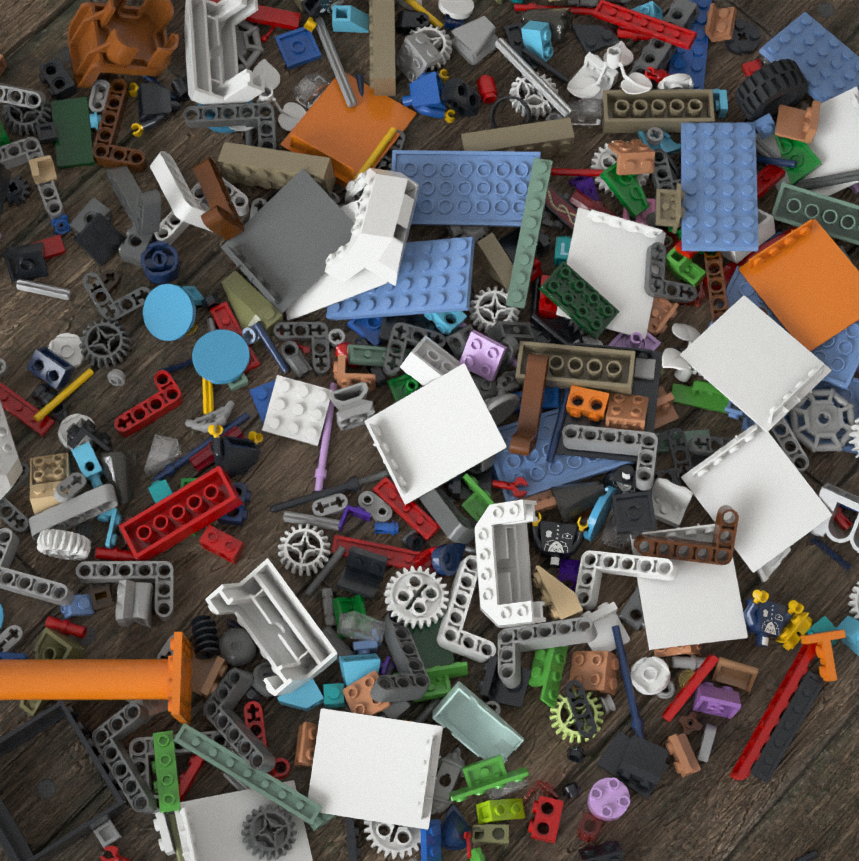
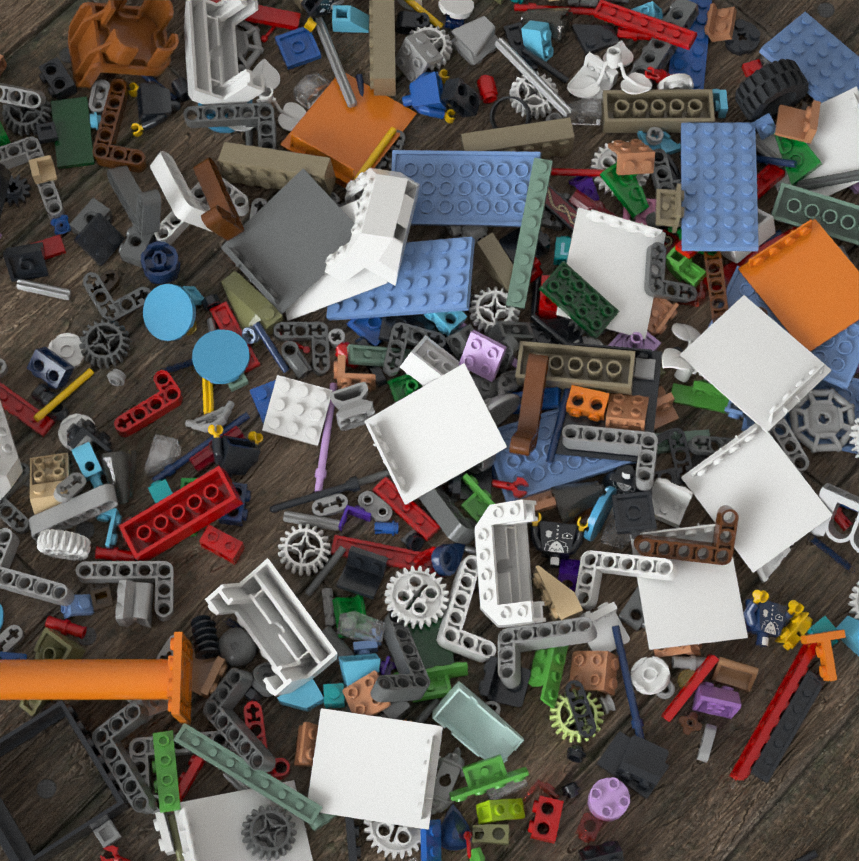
(684, 757): nougat bracket -> none

